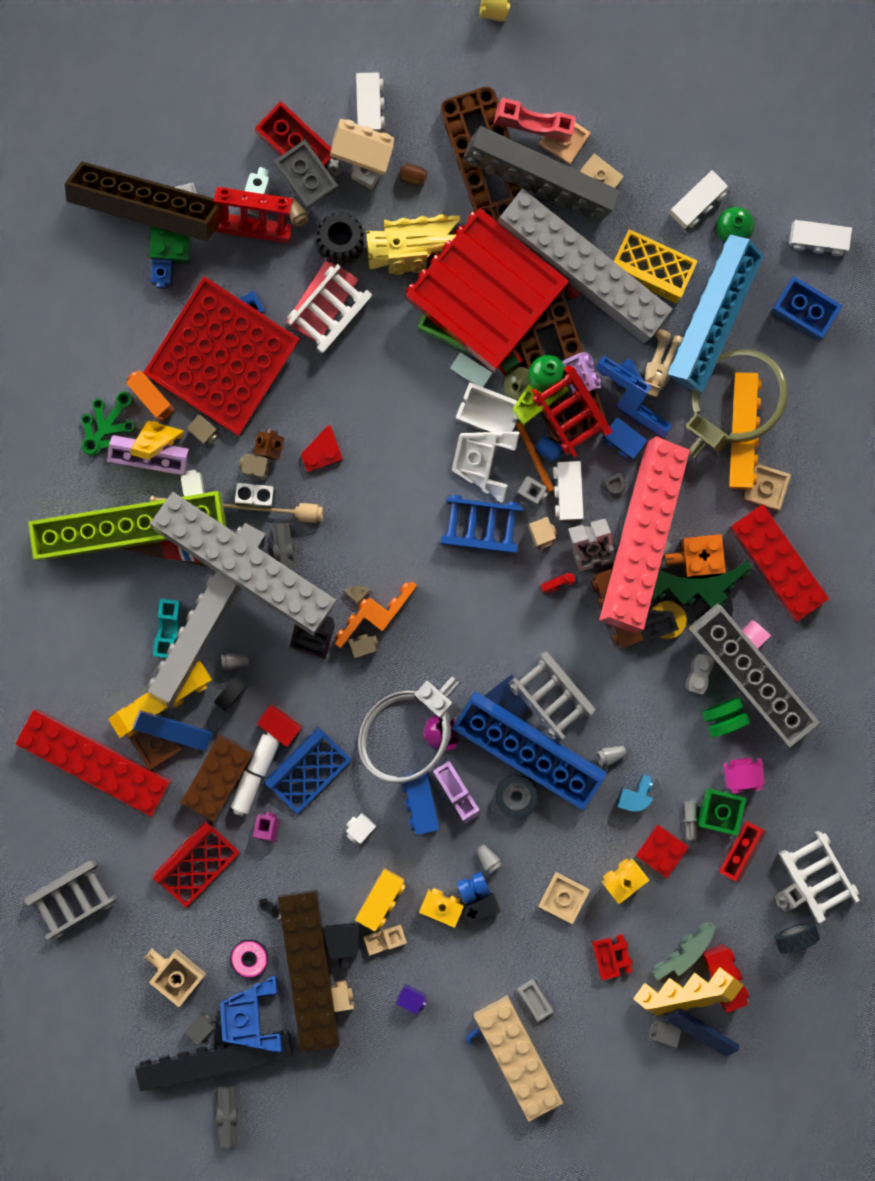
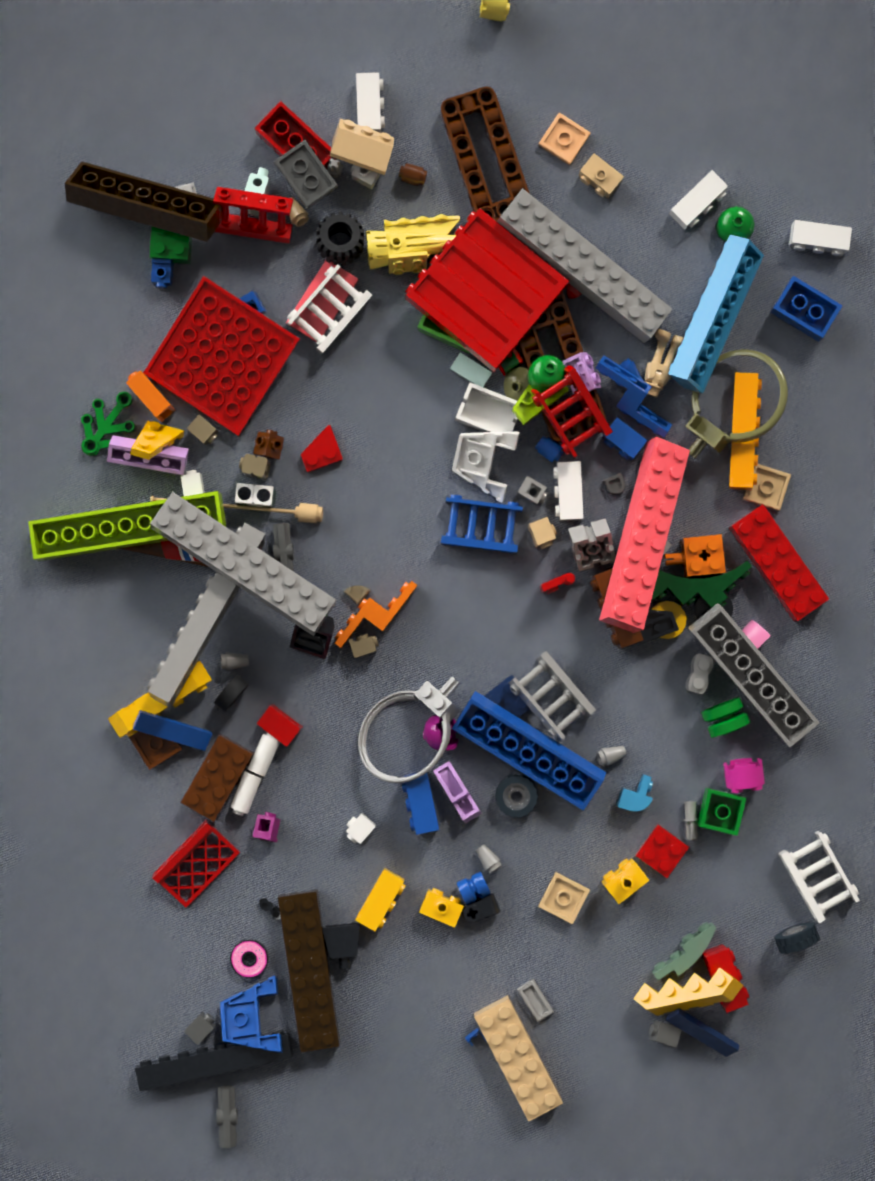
(54, 890): light grey fence -> none
(93, 762): red brick -> none
(165, 977): tan brick -> none
(169, 620): teal arch -> none
(296, 758): blue fence -> none
(342, 996): tan brick -> none
(384, 939): tan slope -> none
(411, 999): dark purple brick -> none
(515, 116): coral arch -> none
(535, 457): orange bar -> none
(540, 175): dark grey brick -> none
(606, 958): red plate -> none
(650, 281): yellow fence -> none
(743, 851): red brick -> none
(785, 900): light grey brick -> none

